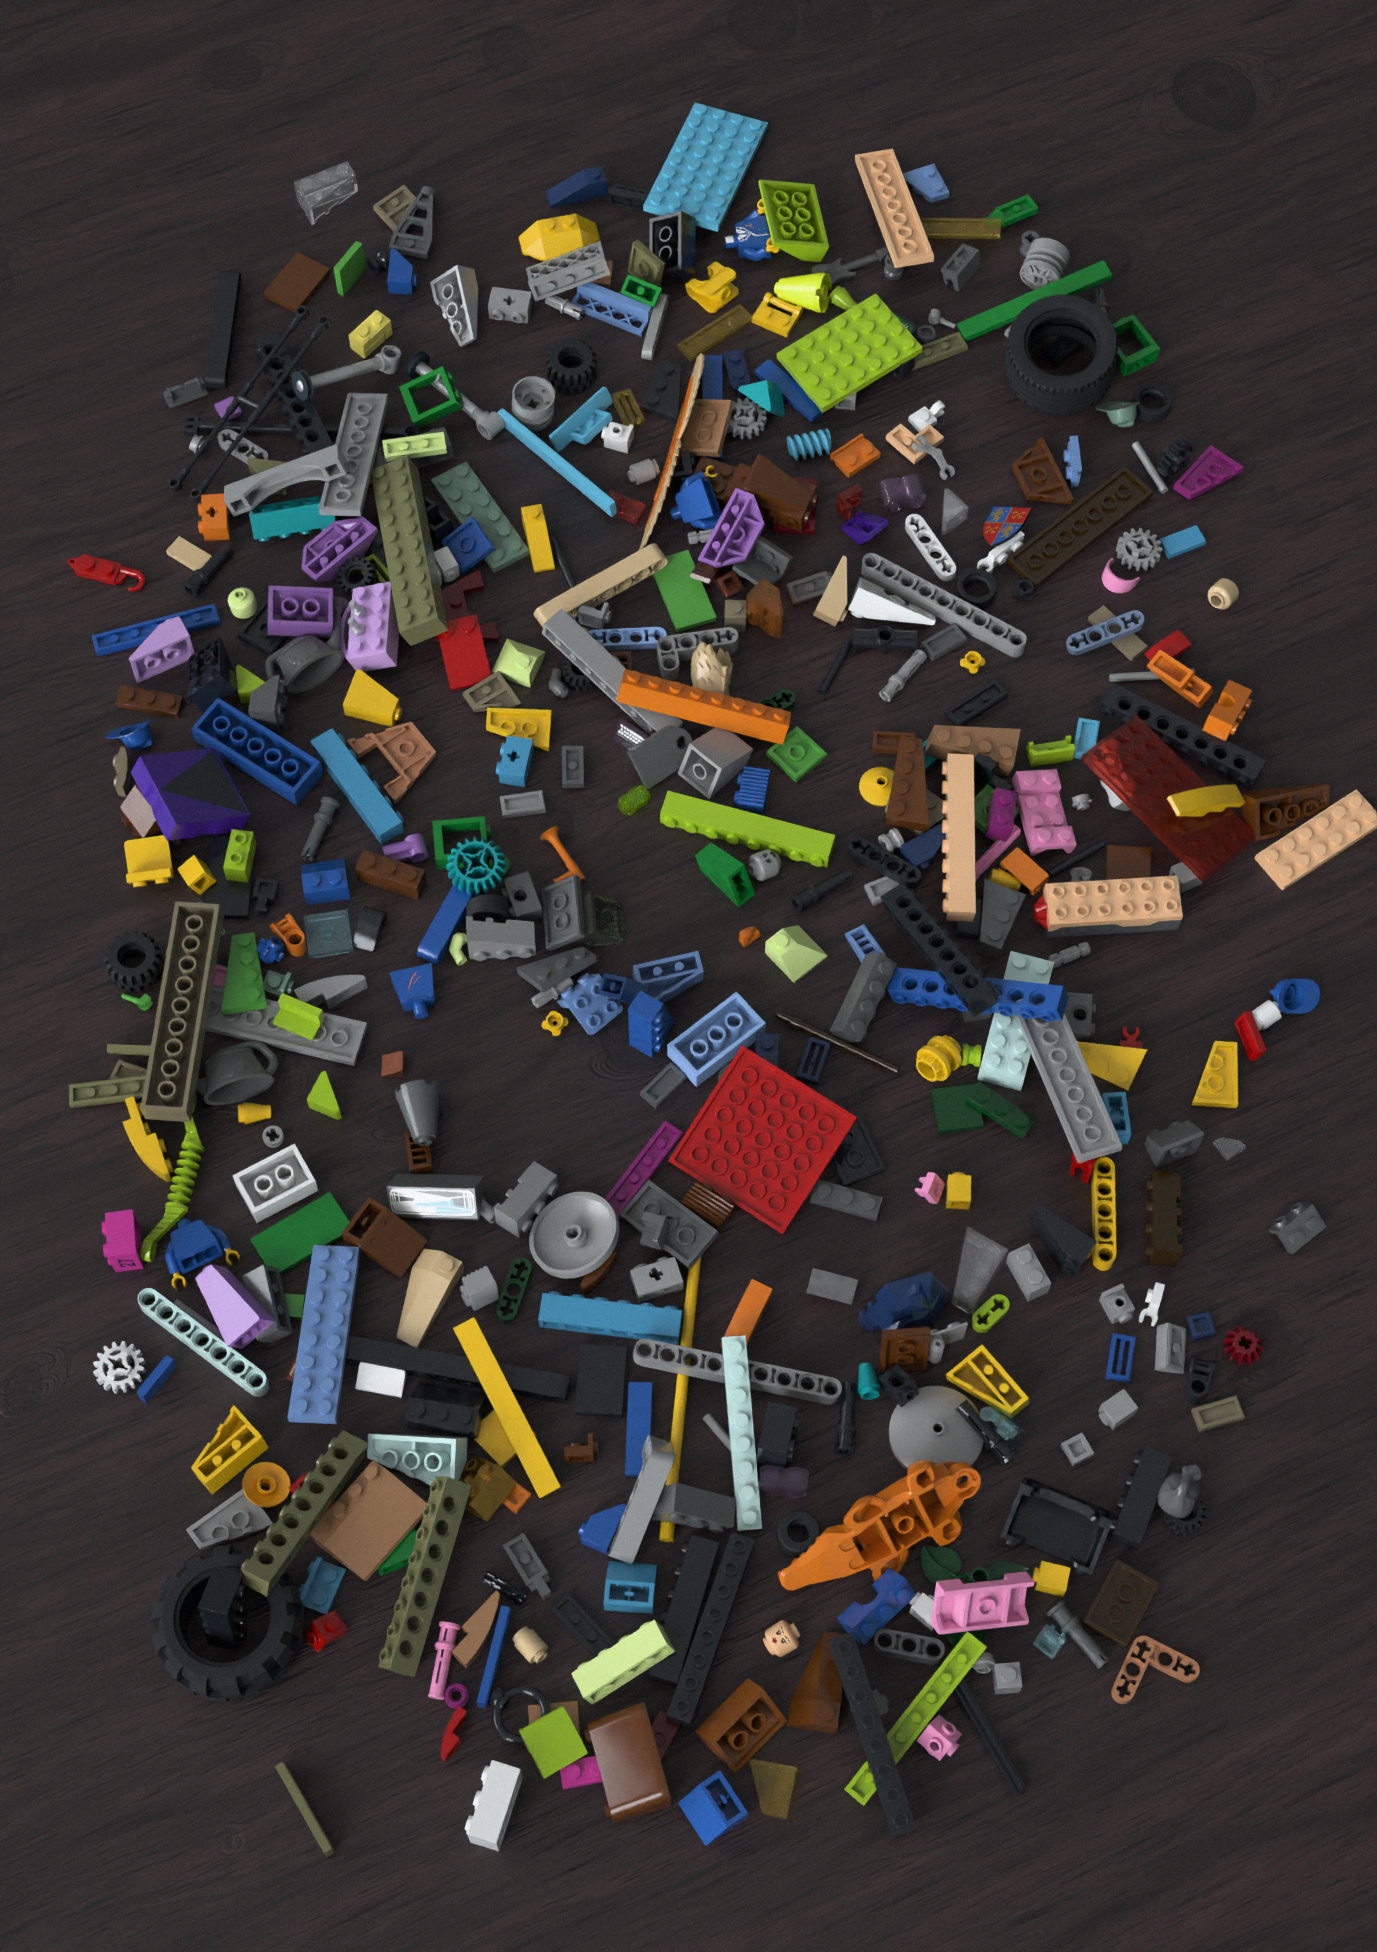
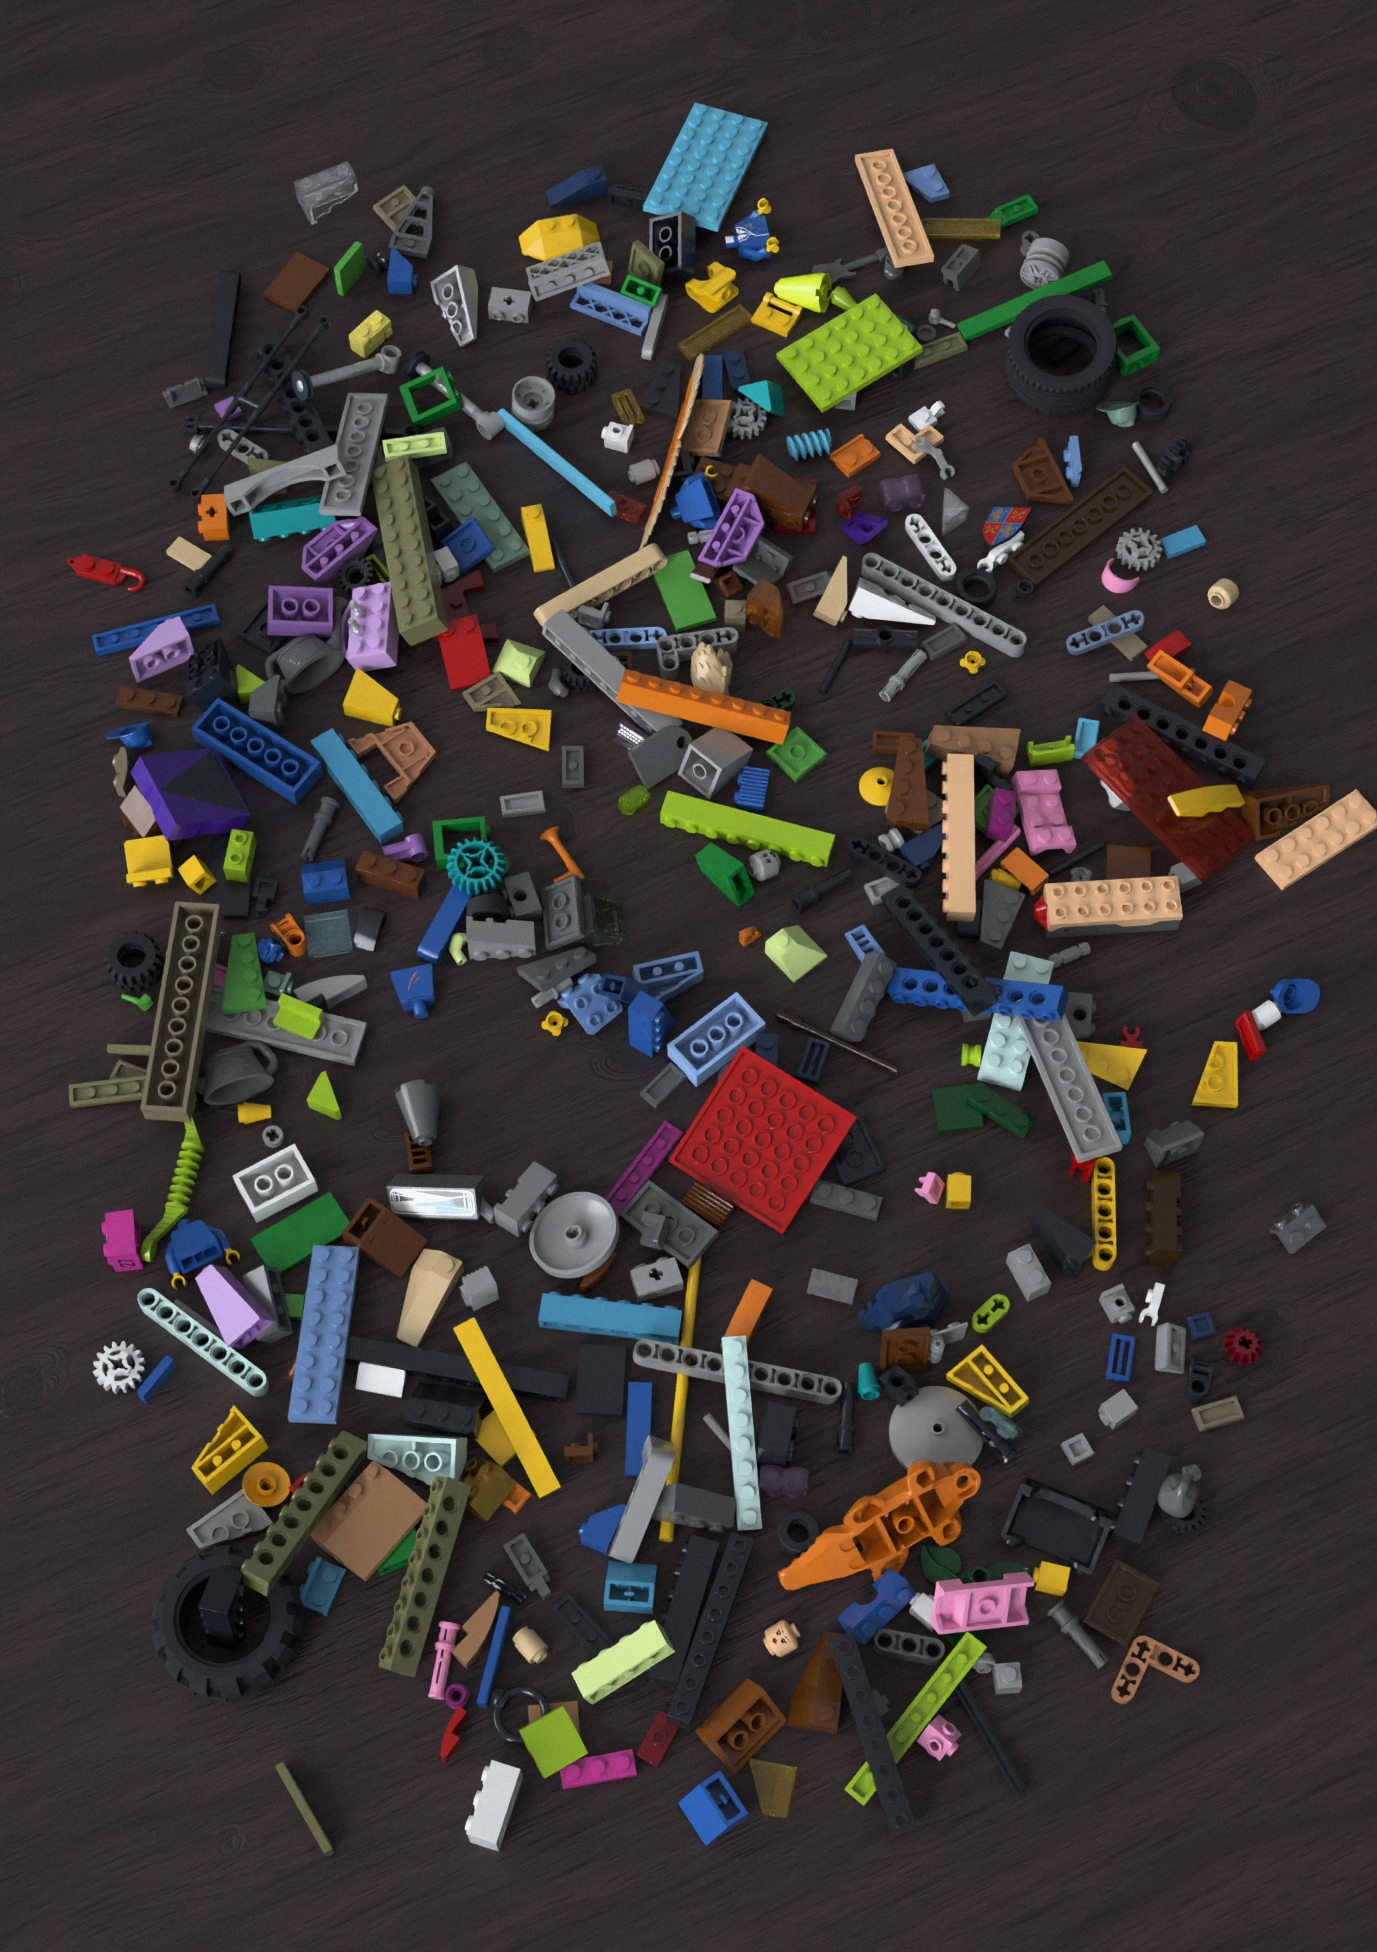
(145, 1143): yellow slope -> none
(242, 603): yellowish green head -> none
(325, 1630): red bracket -> none
(393, 1064): copper slope -> none
(502, 1304): dark green beam -> none
(515, 772): dark azure brick -> none
(565, 306): light grey axle -> none
(585, 422): medium azure bracket -> none
(628, 1763): reddish brown windscreen -> none
(790, 389): blue tile -> none
(794, 219): lime slope -> none
(939, 1058): yellow piece -> none
(976, 1269): clear wedge -> none
(1049, 1641): clear light blue tile -> none
(1081, 802): light grey plate -> none
(1207, 472): magenta wing -> none
(1228, 1147): clear tile -> none

